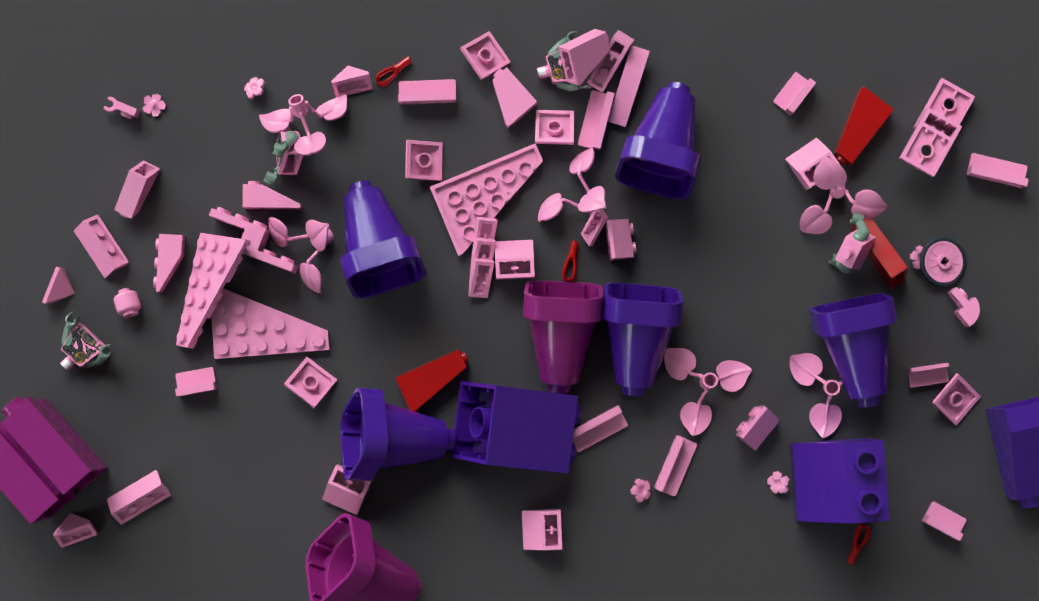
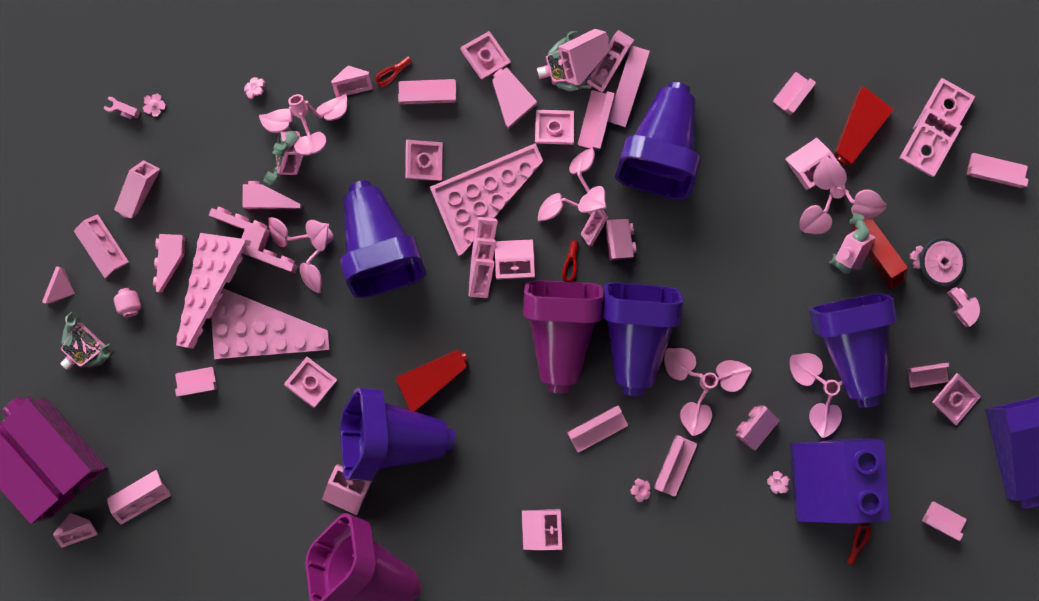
(515, 427): dark purple slope -> none

